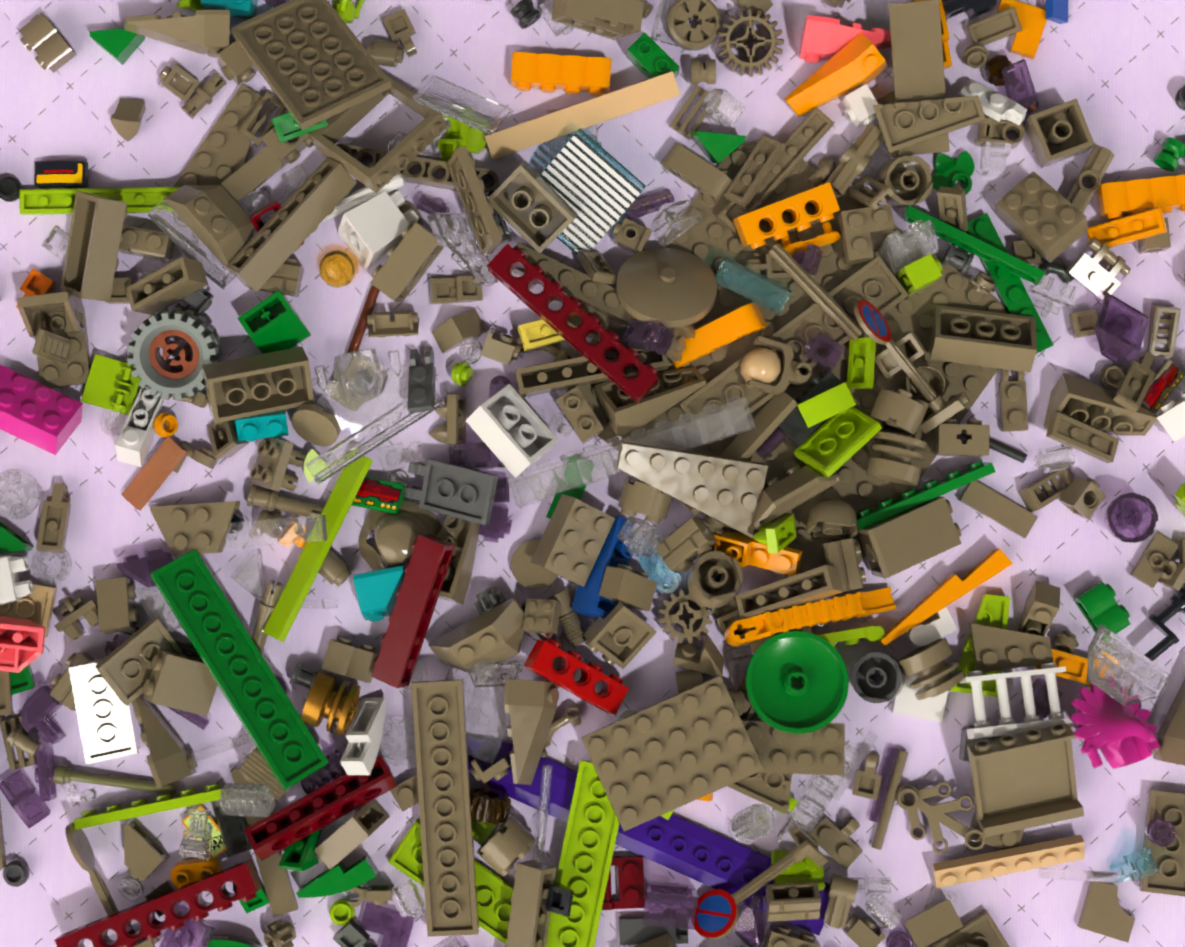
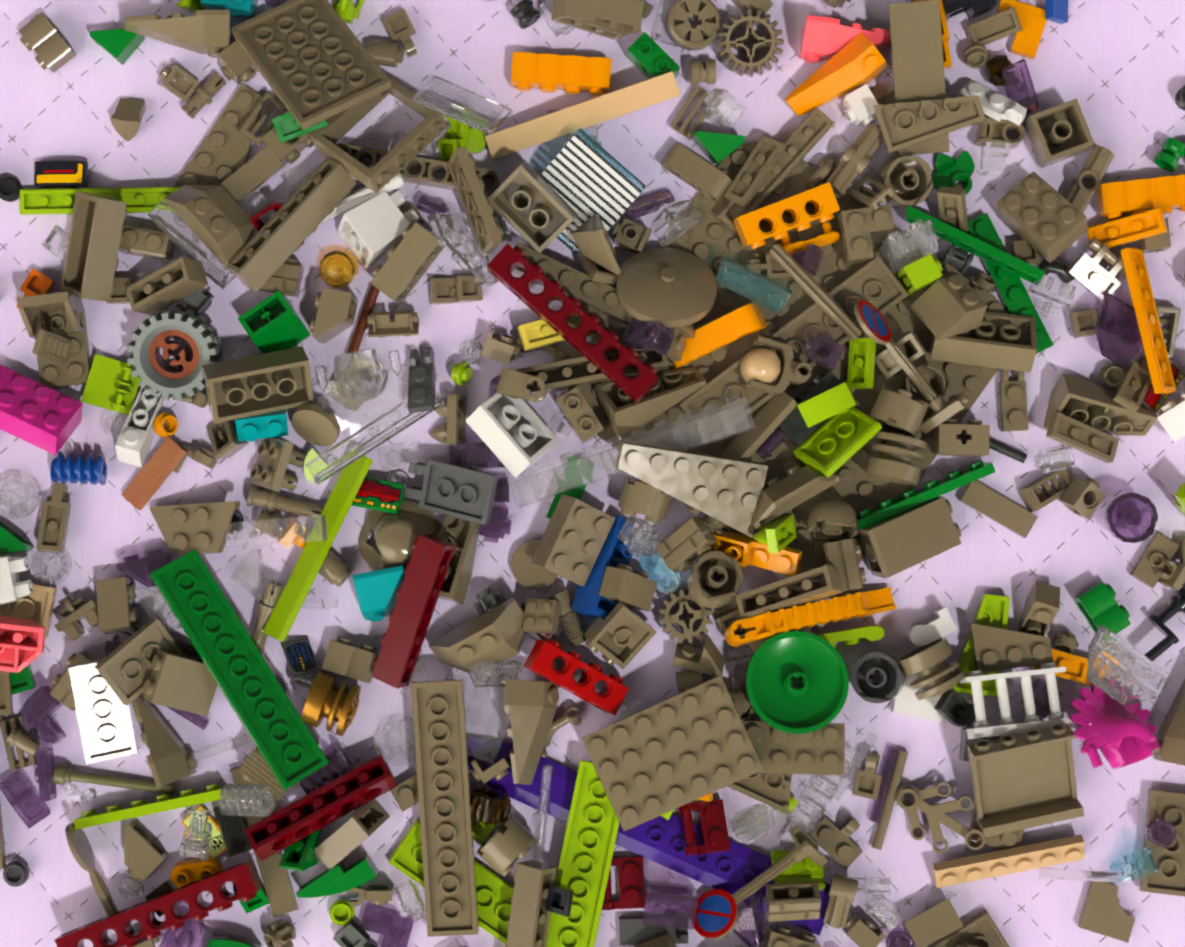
(79, 469): none -> blue piece
(300, 657): none -> sticker
(334, 314): none -> dark tan slope
(364, 737): white slope -> none
(458, 329): dark tan slope -> none
(517, 384): none -> dark tan piece
(596, 244): none -> dark tan slope
(712, 827): none -> dark red plate
(948, 592): light orange slope -> none
(950, 307): none -> dark tan slope
(956, 709): none -> pearl dark grey bracket
(1148, 321): none -> light orange tile

